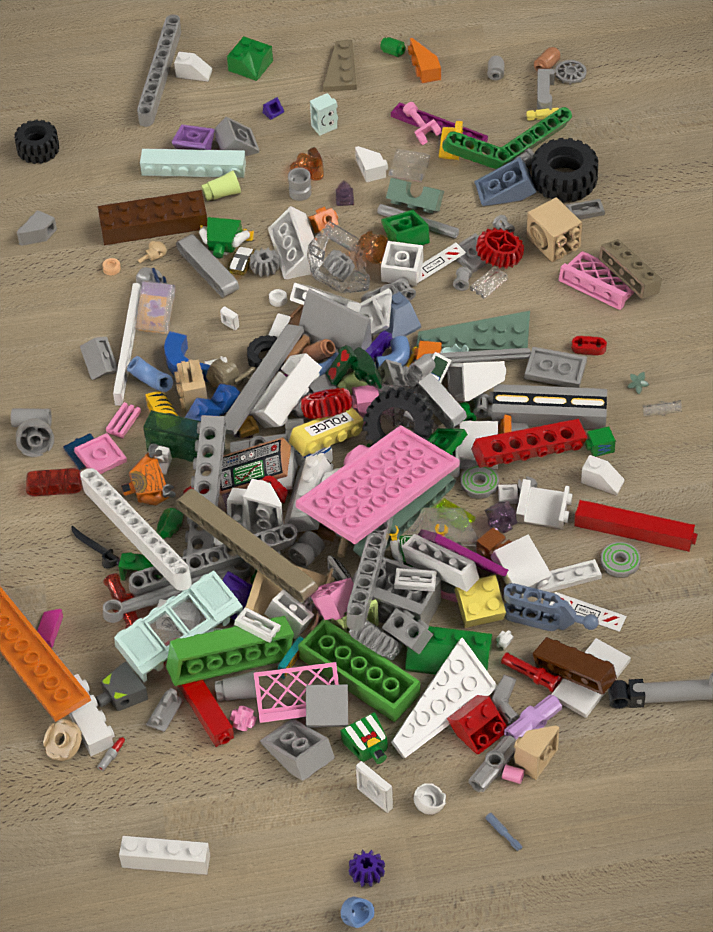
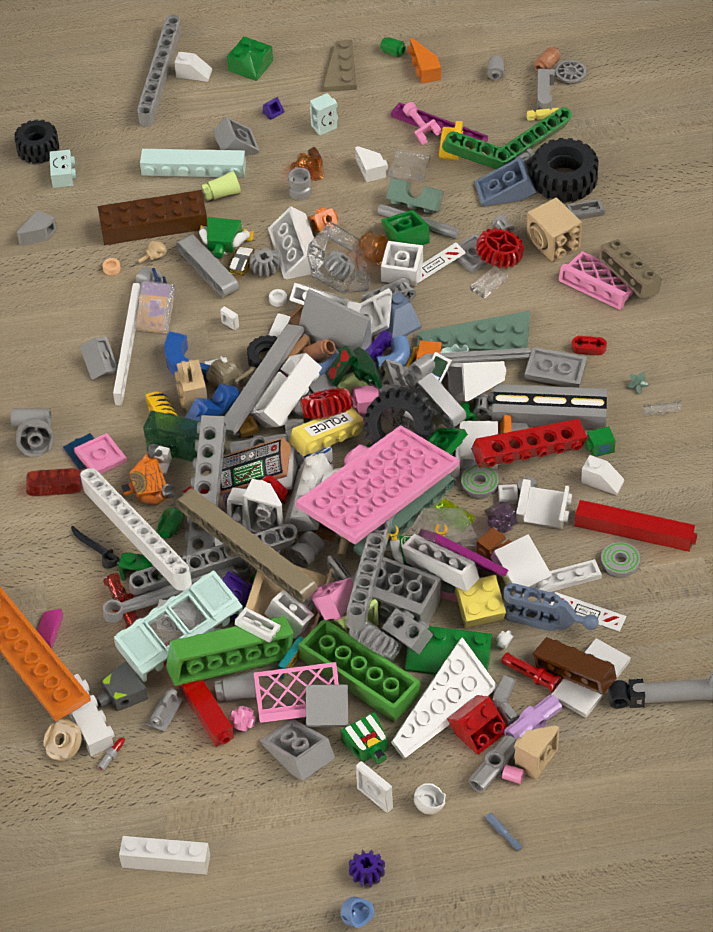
(62, 168): none -> light aqua brick
(120, 419): bright pink tile -> none
(150, 375): medium blue cylinder -> none
(193, 138): medium lavender slope -> none
(344, 194): clear purple plate -> none
(414, 582): white tile -> none
(461, 282): light grey bush -> none

